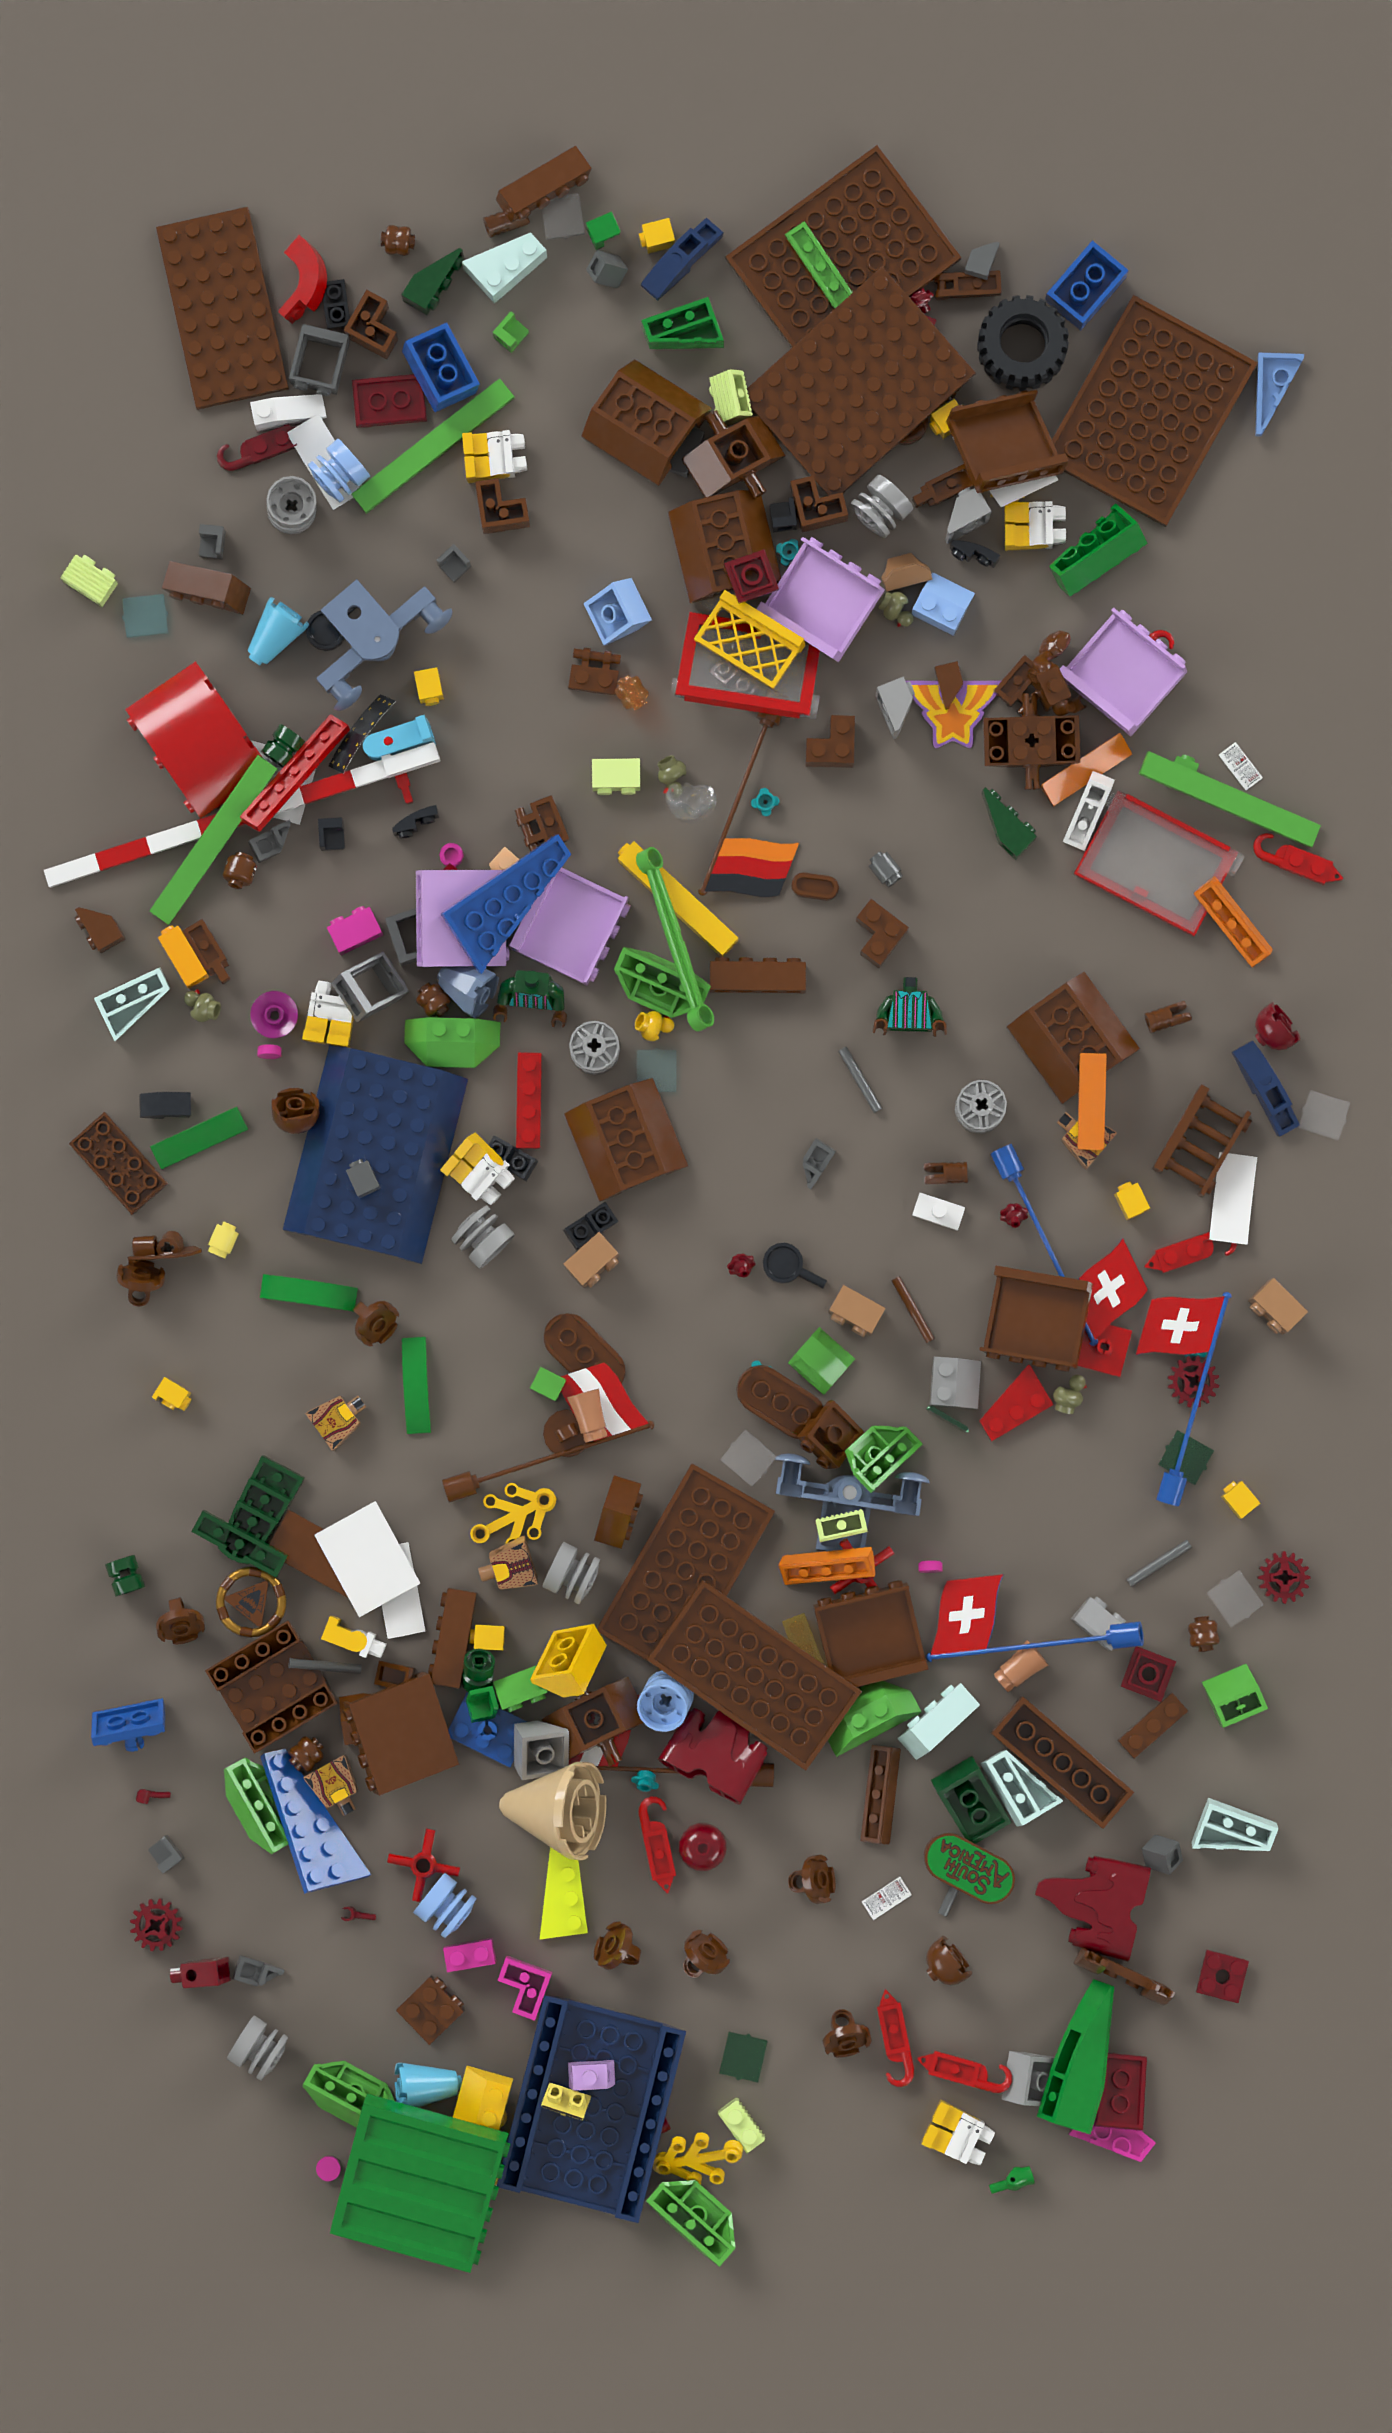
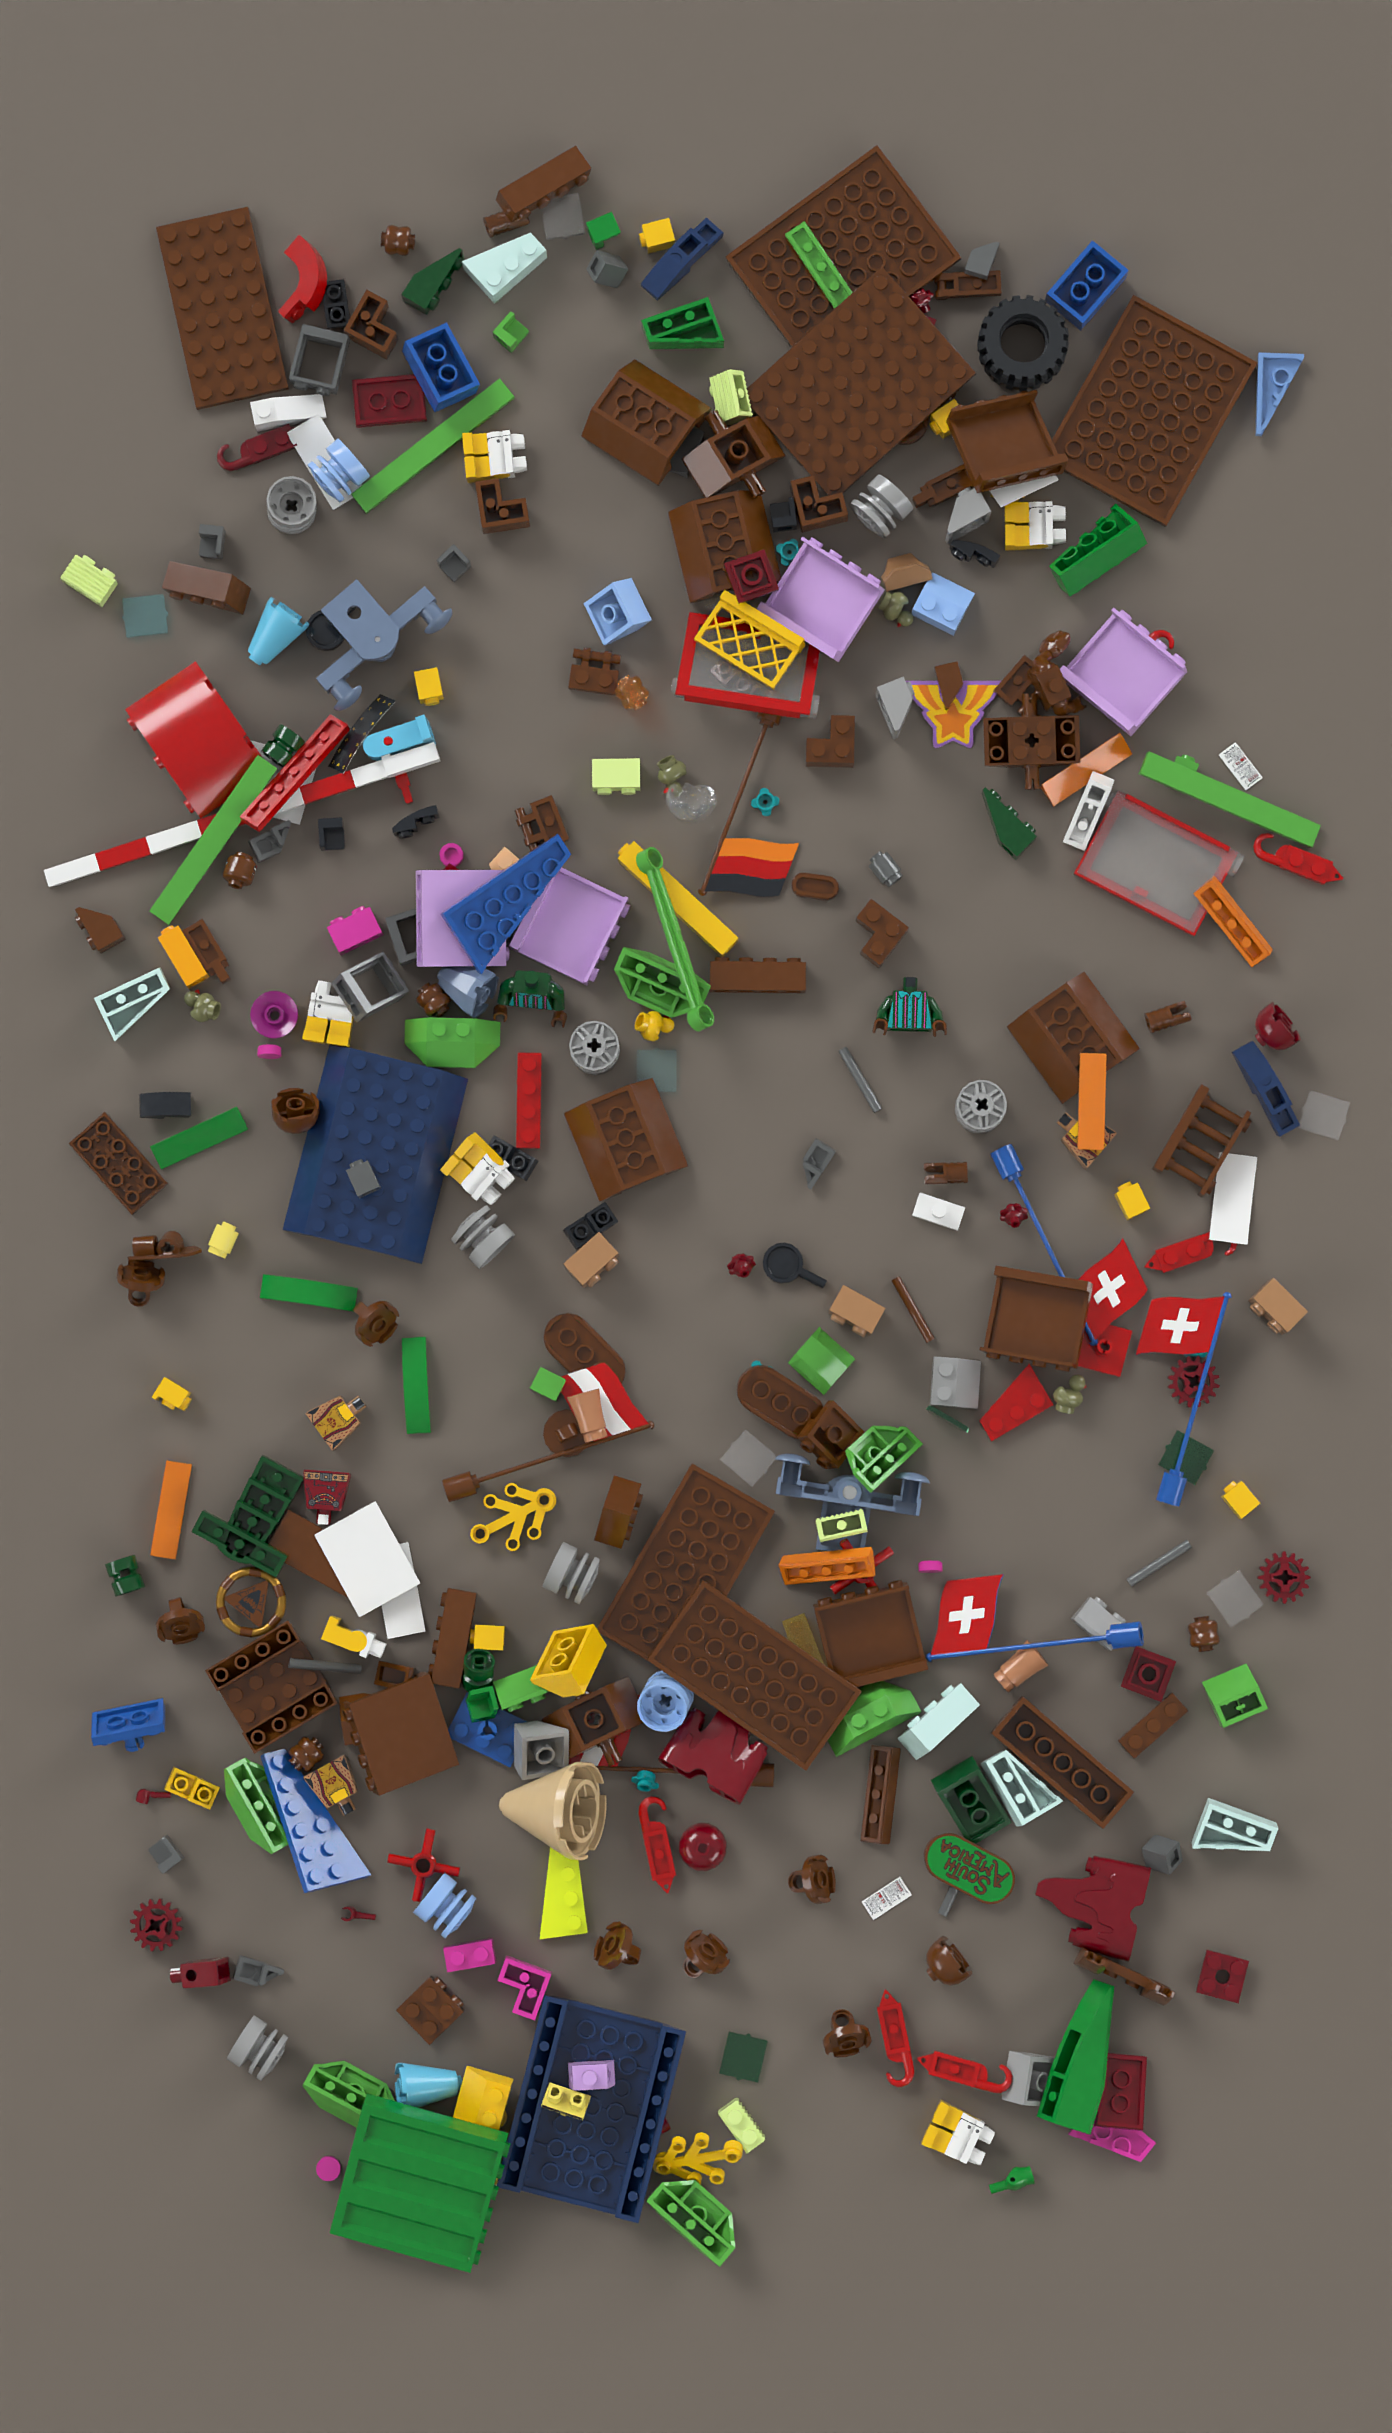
(171, 1510): none -> orange slope
(191, 1788): none -> yellow slope
(325, 1492): none -> torso
(511, 1566): torso -> none

